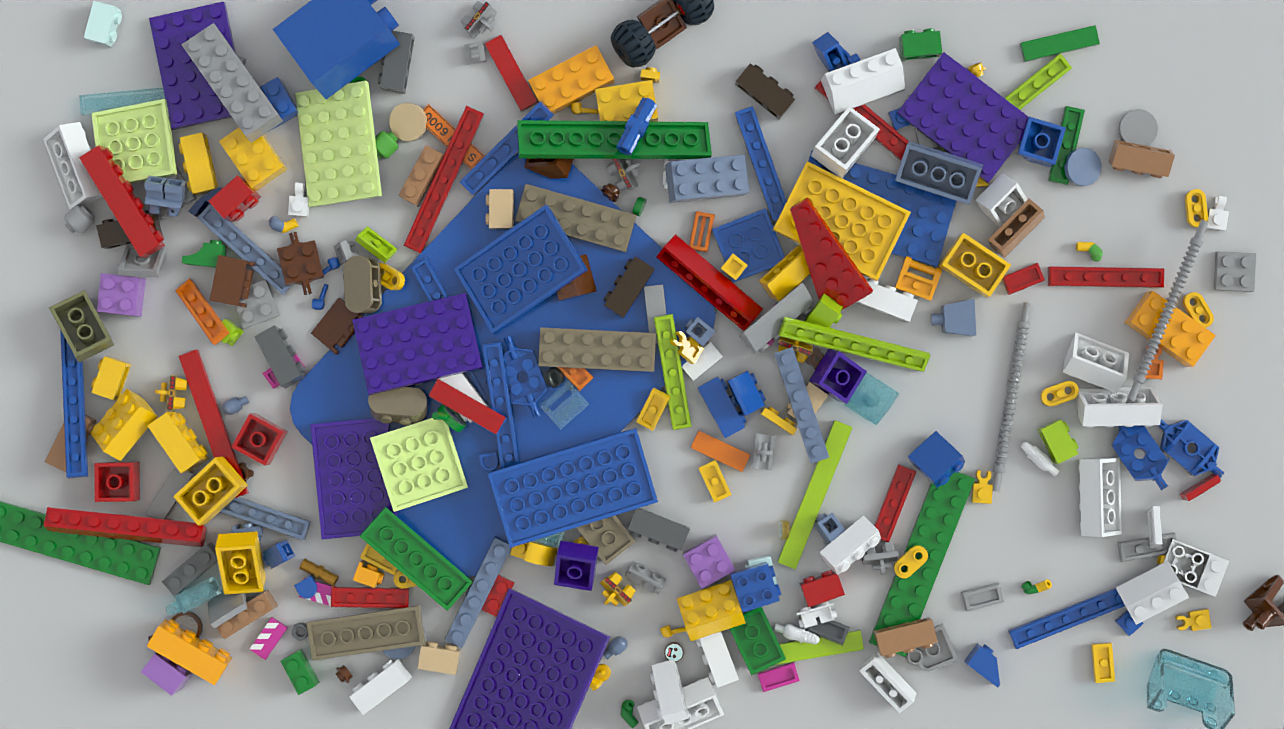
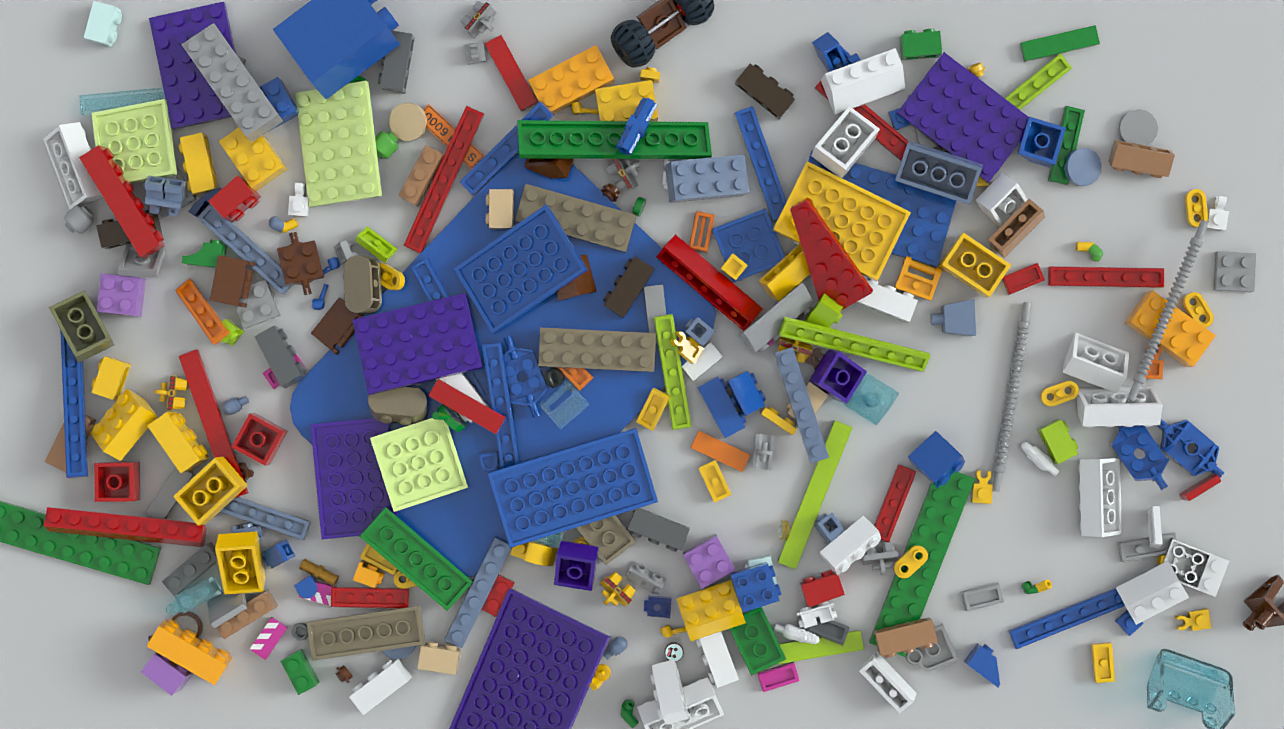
(664, 602): none -> clear blue brick

